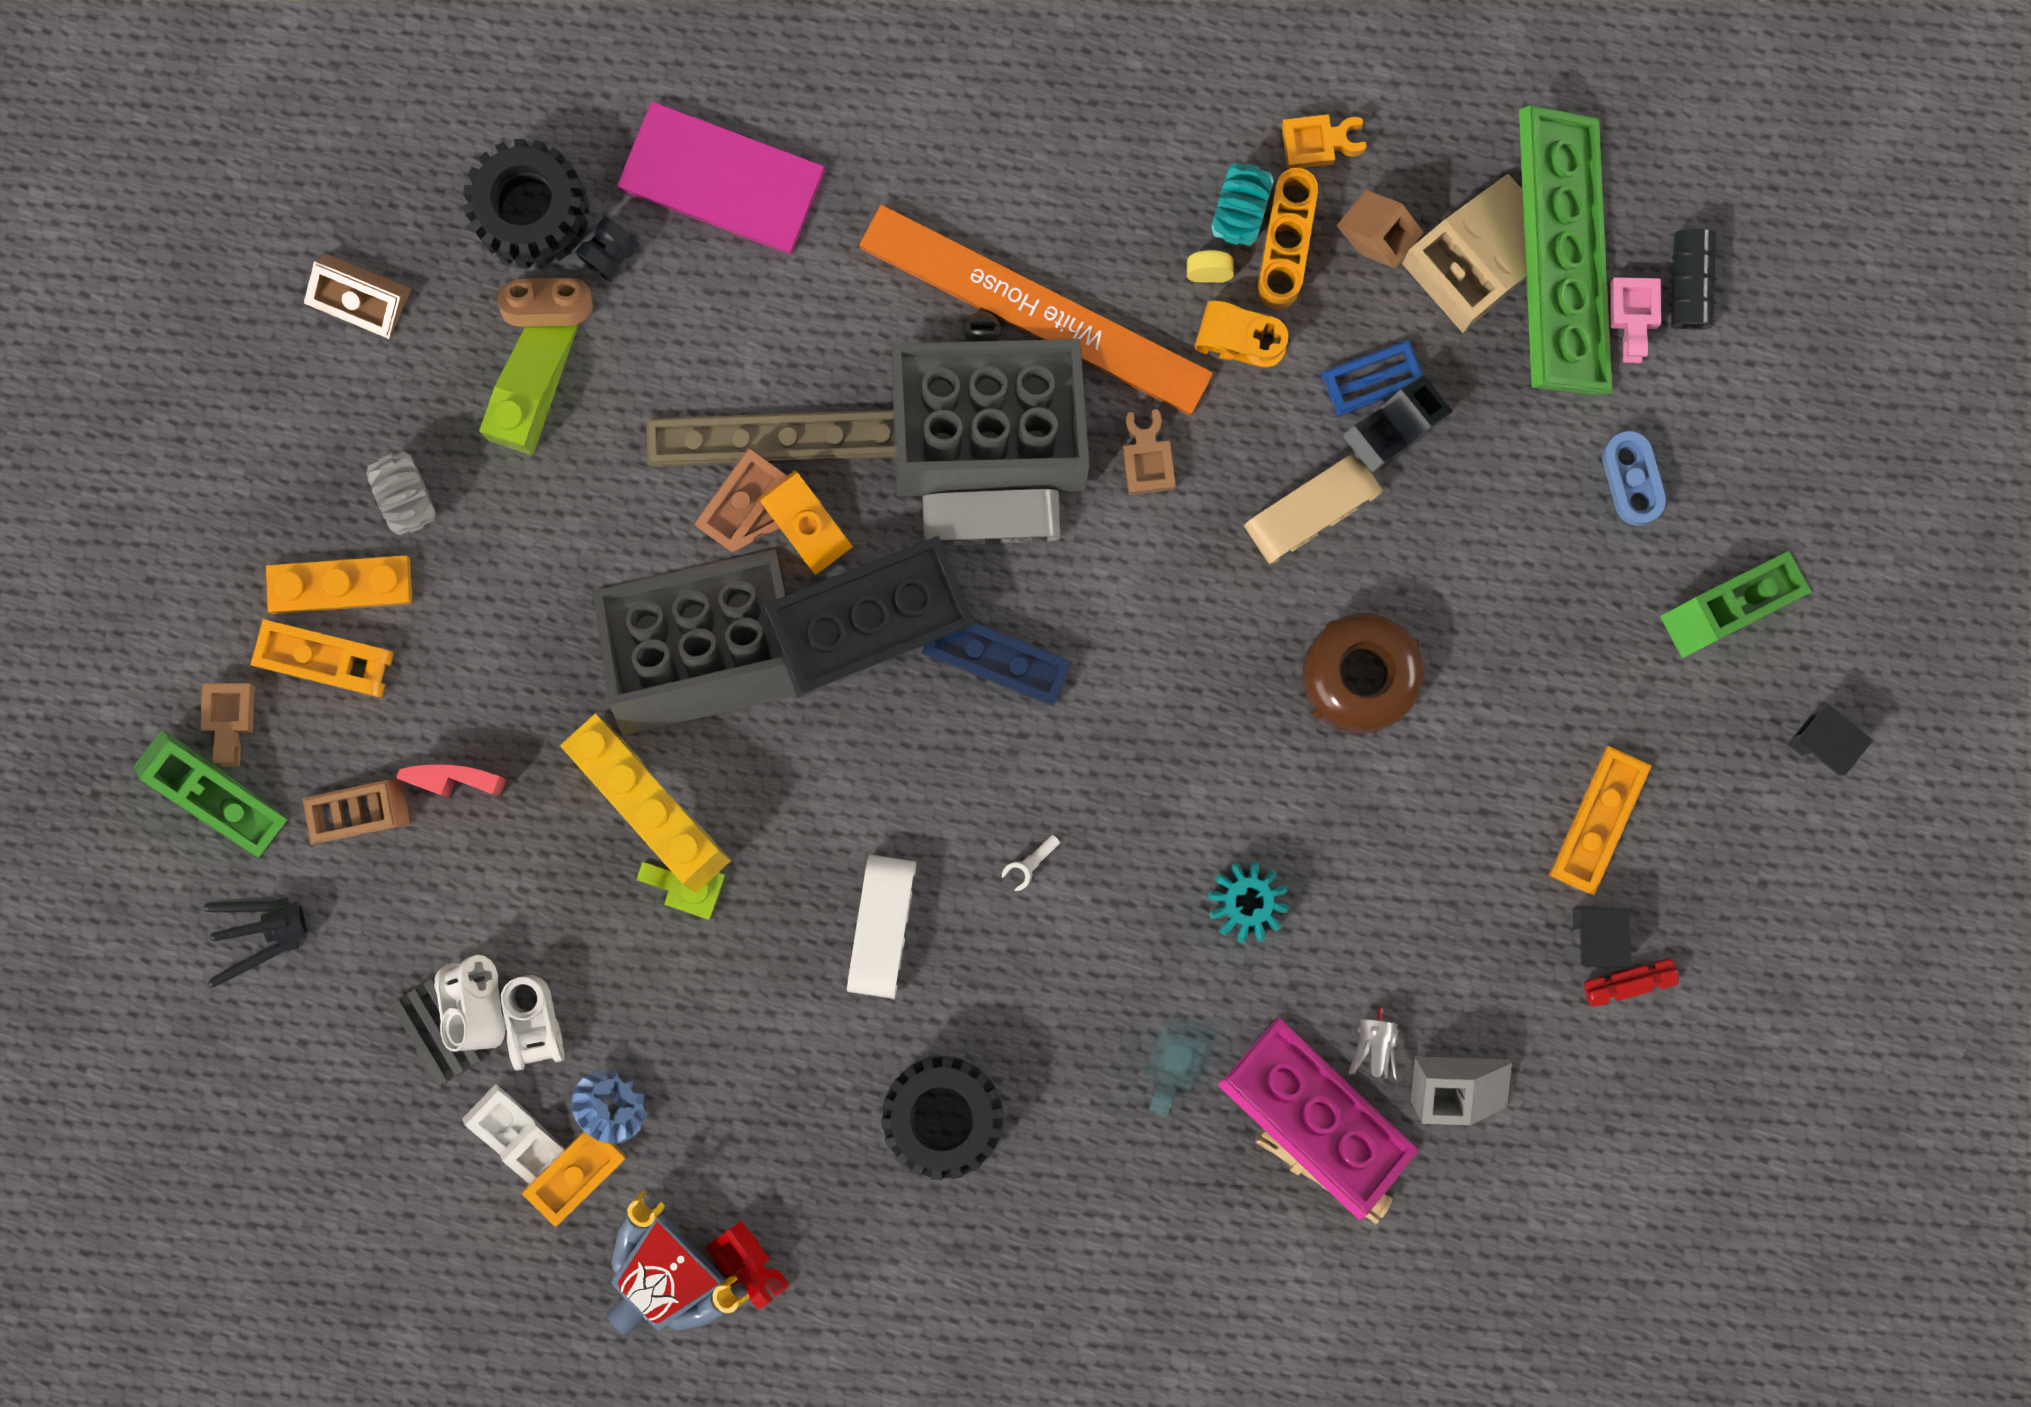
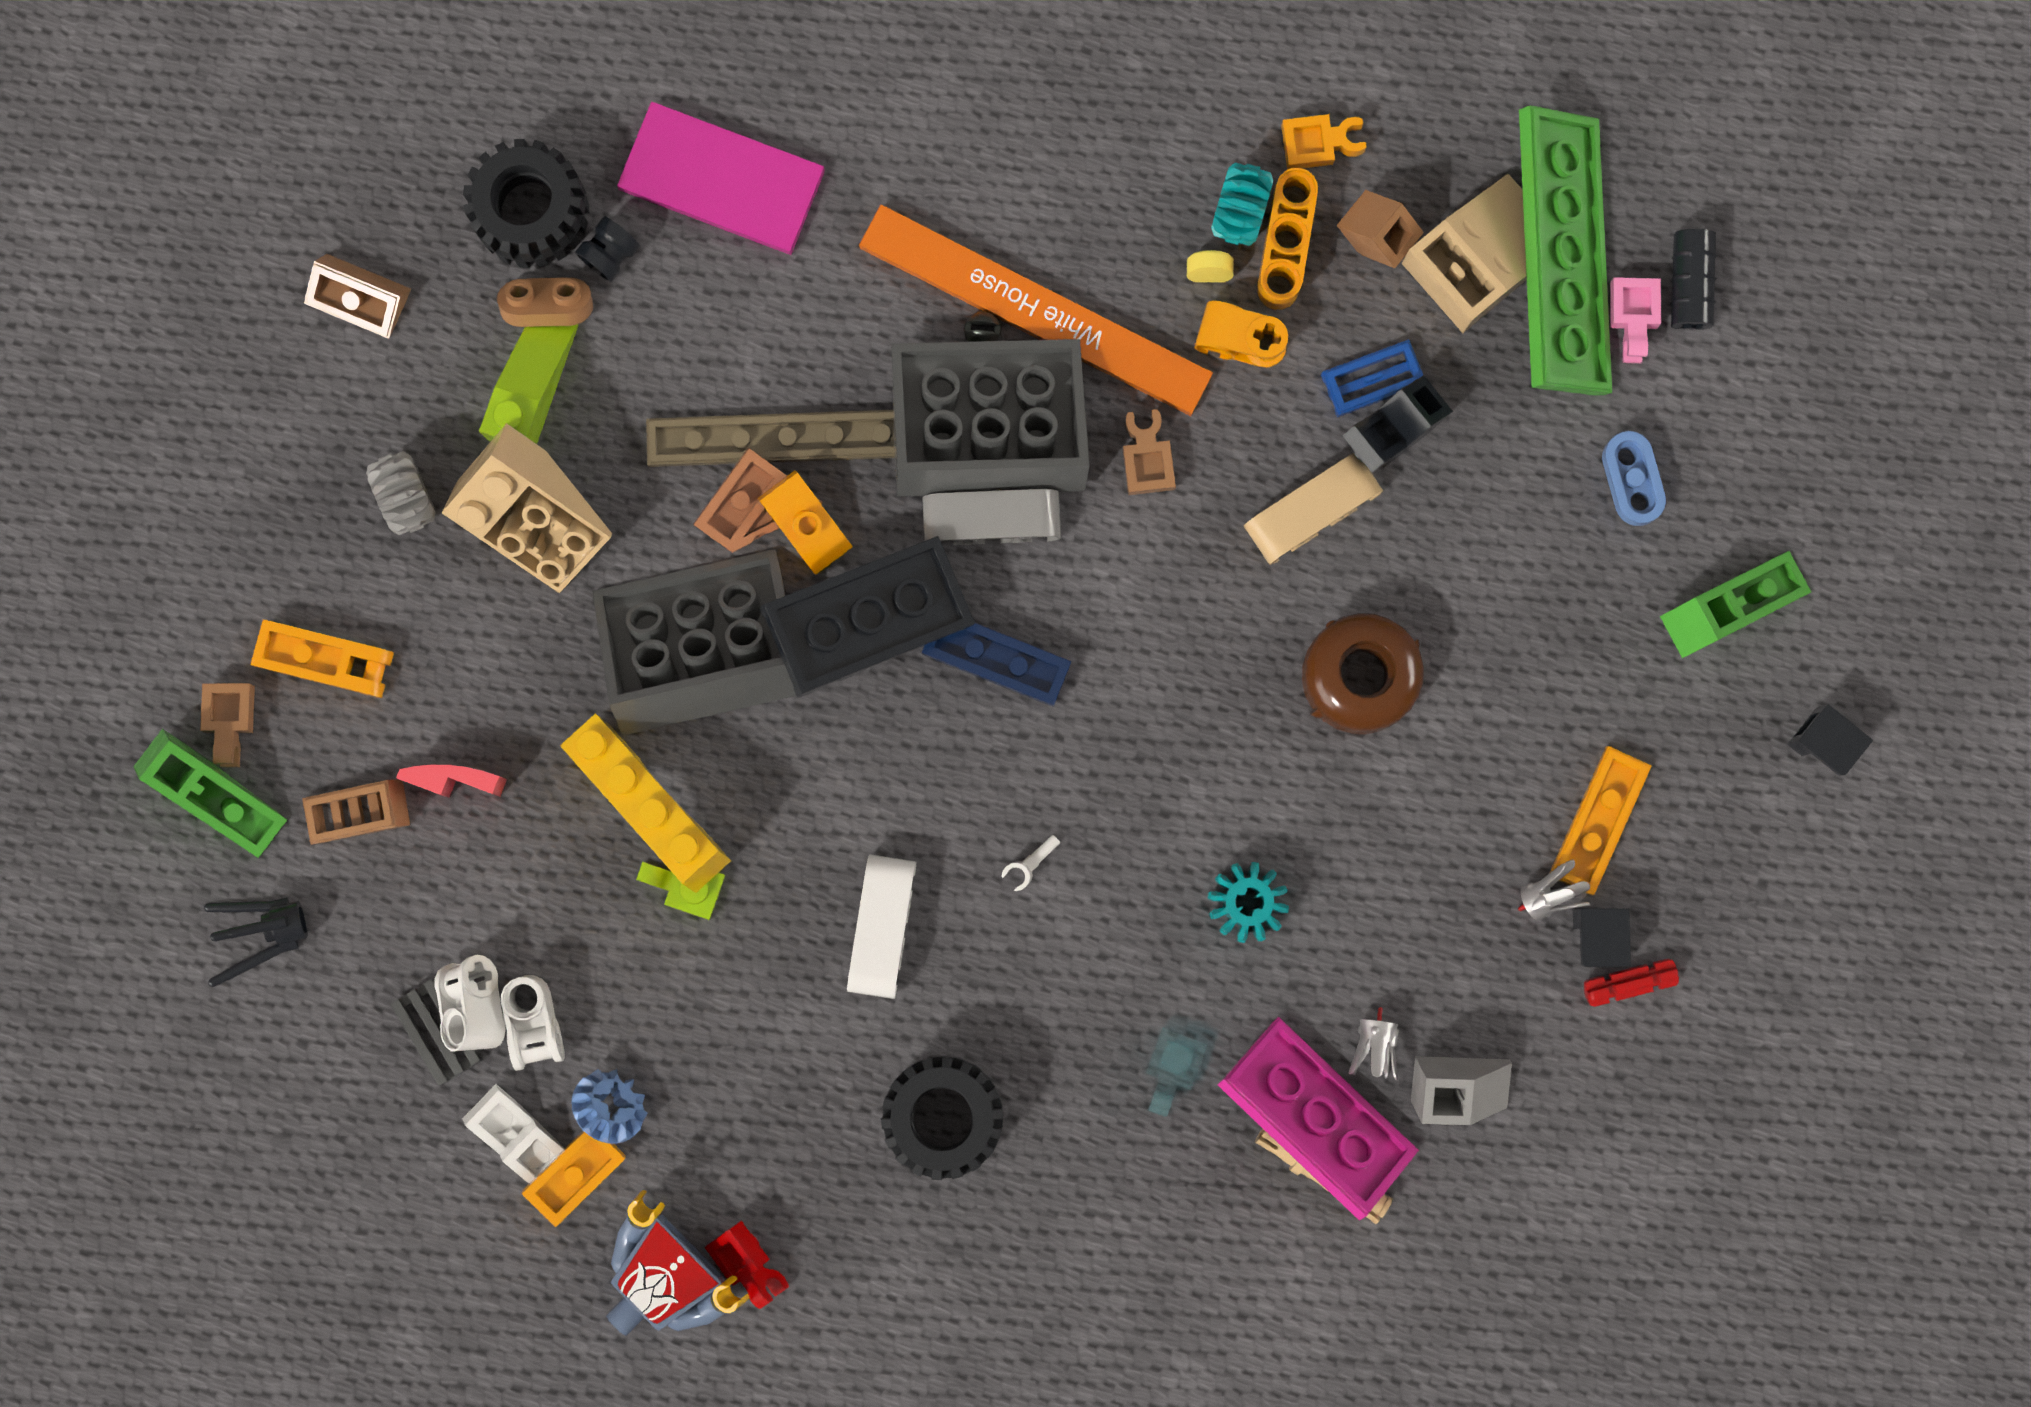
(338, 584): light orange plate -> none
(527, 510): none -> tan slope
(1542, 901): none -> flat silver piece

